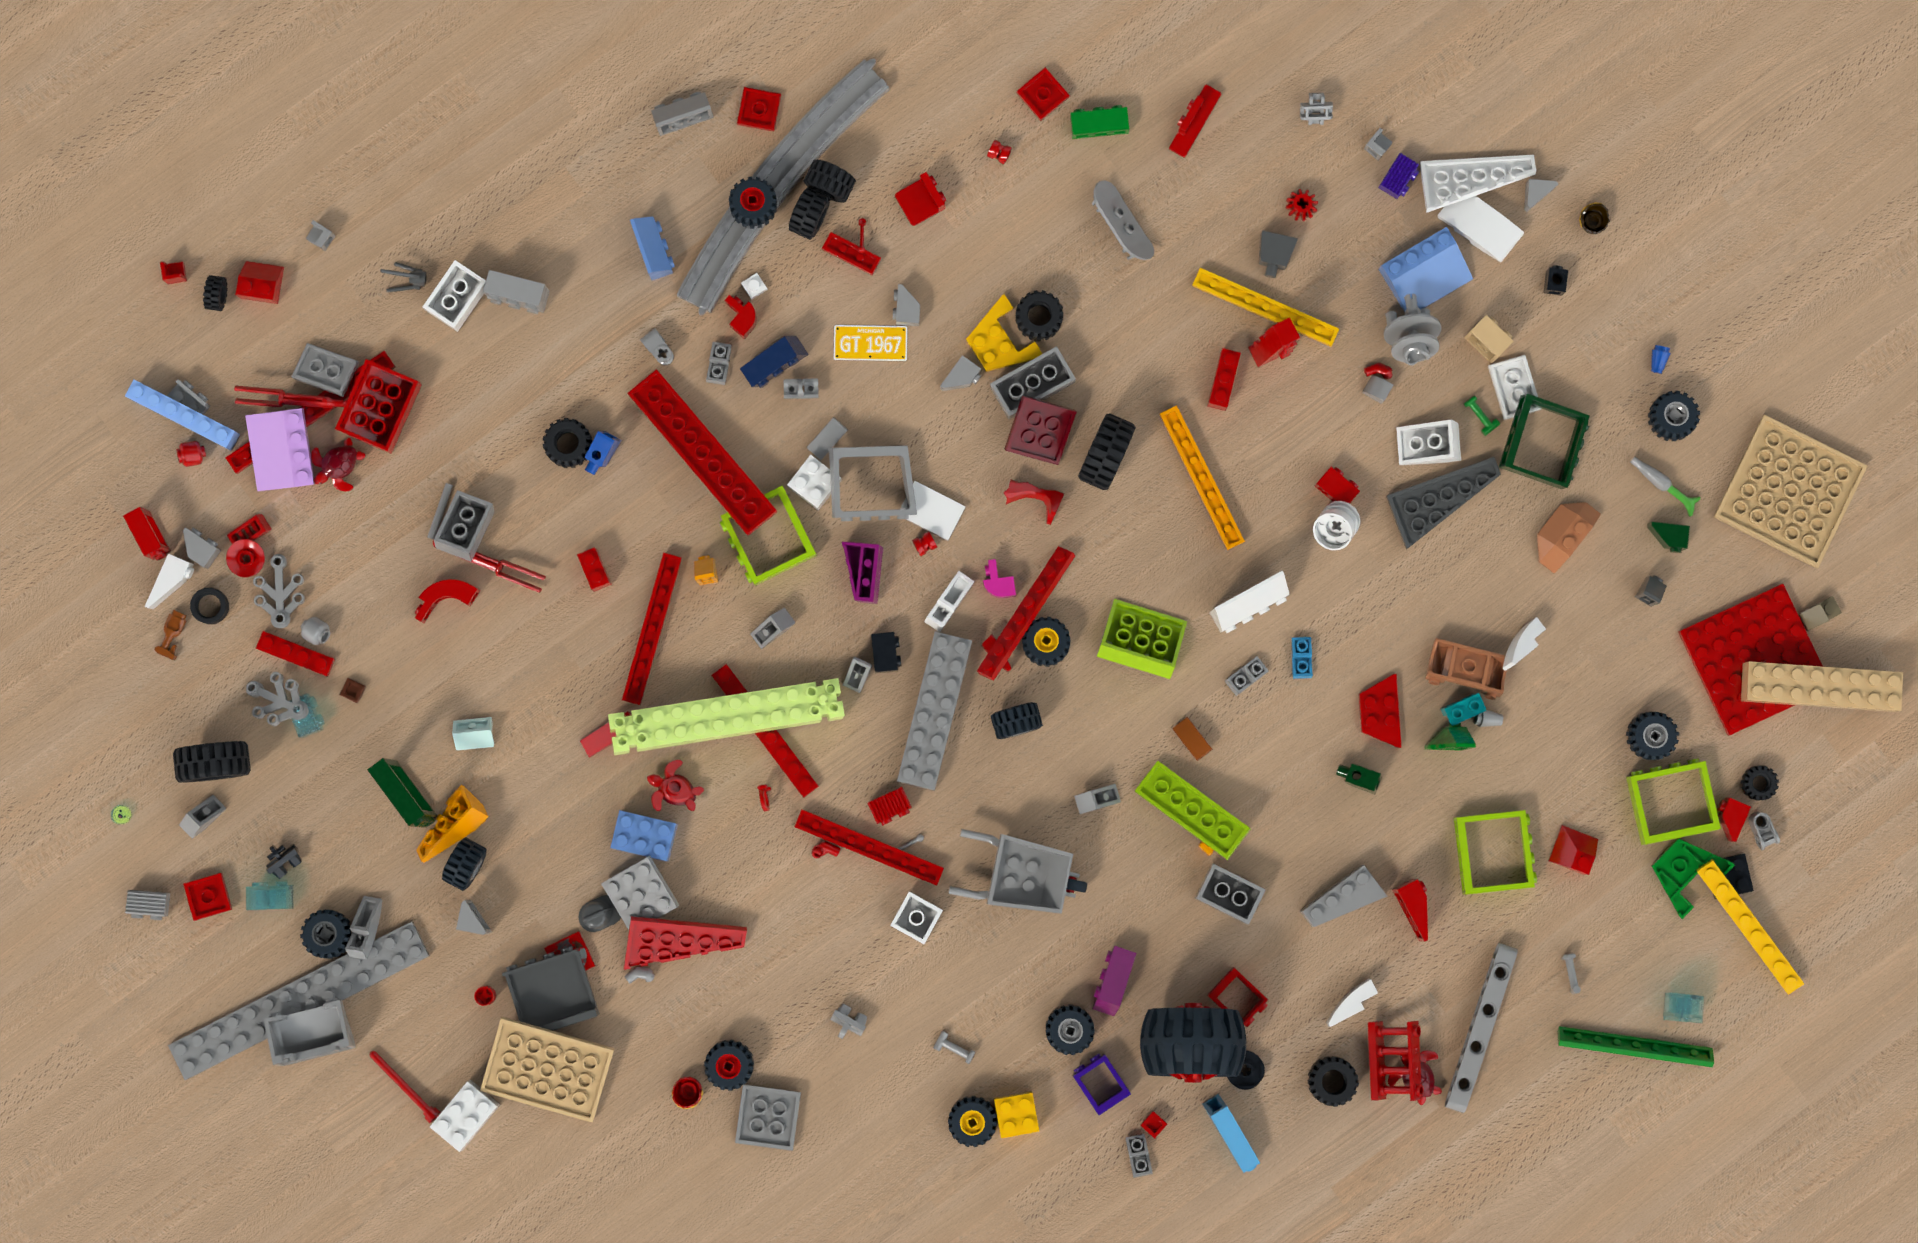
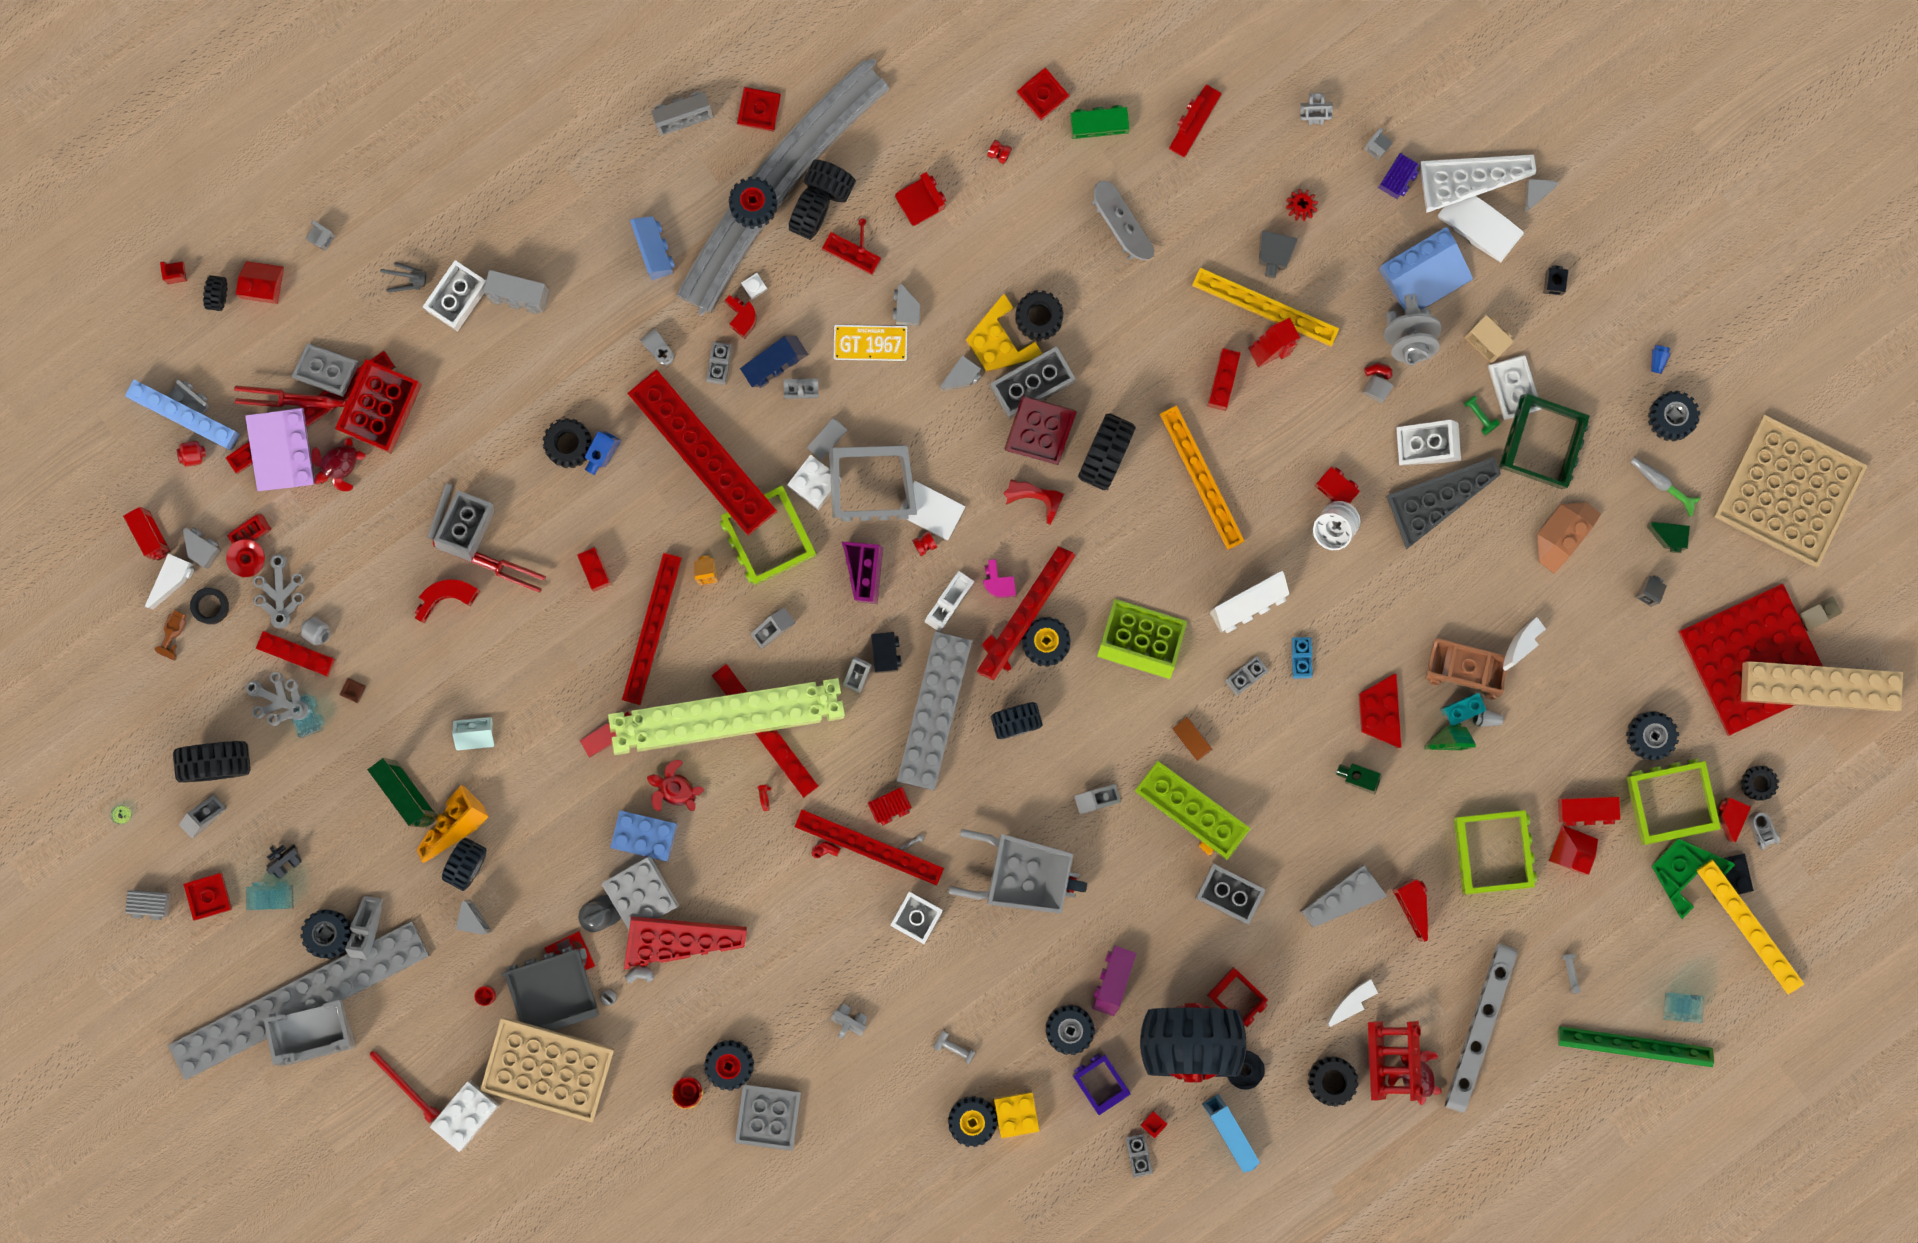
(611, 994): none -> light grey hinge
(1589, 810): none -> red brick
(1594, 218): dark brown hair -> none

